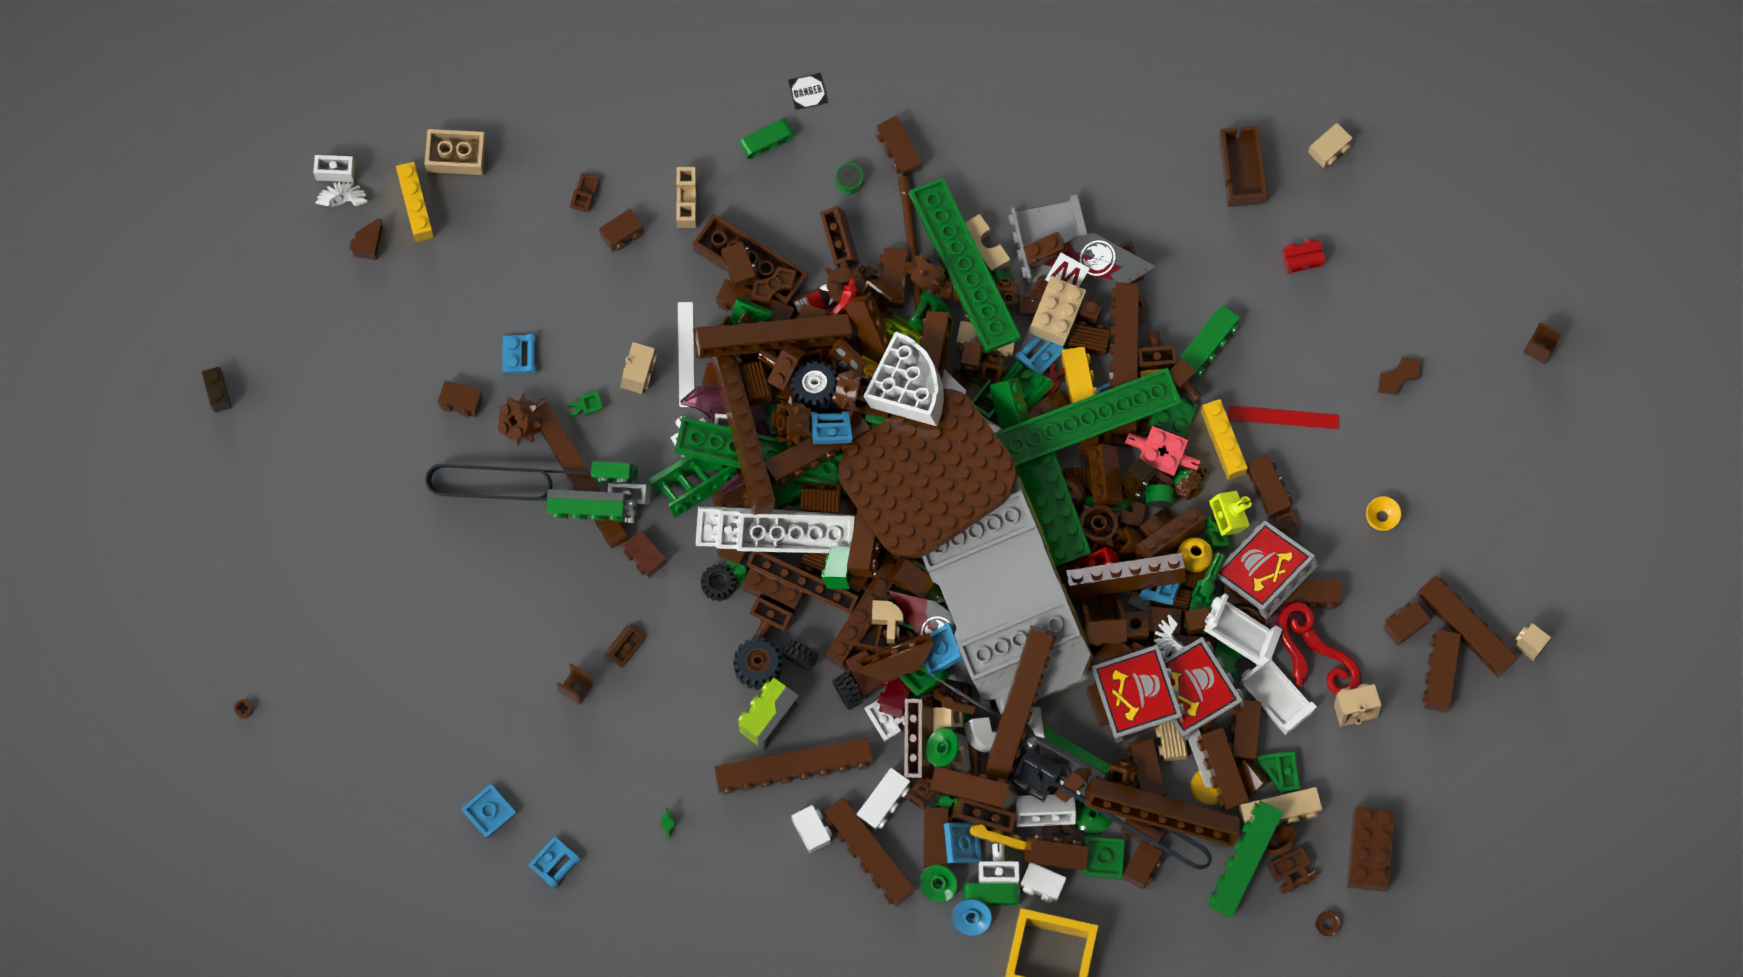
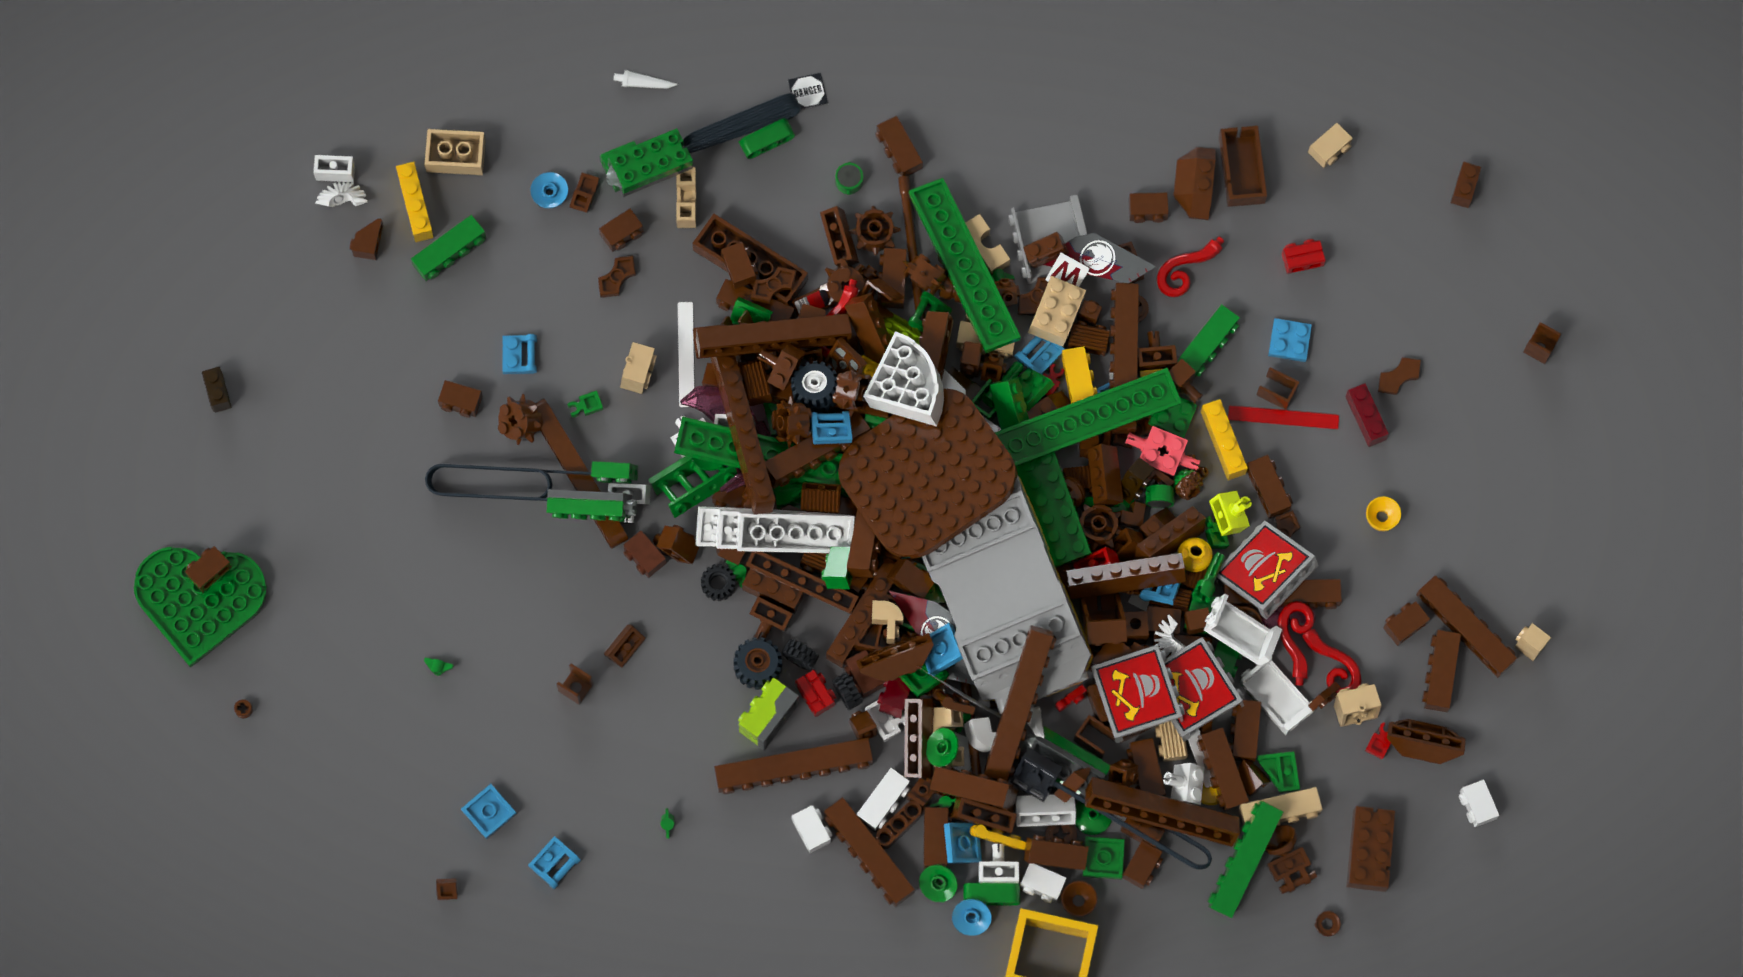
(194, 619): none -> green plate
(208, 568): none -> reddish brown brick
(438, 666): none -> green piece
(446, 889): none -> reddish brown plate
(448, 248): none -> green brick
(546, 182): none -> dark azure dish
(623, 269): none -> reddish brown tile
(632, 79): none -> white bar
(663, 157): none -> piece
(677, 544): none -> reddish brown brick
(815, 692): none -> red brick
(863, 725): none -> reddish brown slope
(872, 240): none -> reddish brown brick
(905, 818): none -> reddish brown beam
(1075, 696): none -> red plate
(1082, 889): none -> reddish brown piece
(1087, 744): none -> reddish brown piece
(1148, 207): none -> reddish brown brick
(1186, 783): none -> white brick
(1195, 182): none -> reddish brown wedge
(1205, 254): none -> red plant
(1283, 380): none -> reddish brown piece
(1289, 340): none -> dark azure plate
(1325, 697): none -> reddish brown plate
(1367, 415): none -> dark red brick
(1379, 743): none -> red plate
(1425, 741): none -> reddish brown wedge
(1465, 184): none -> reddish brown brick
(1478, 803): none -> white brick

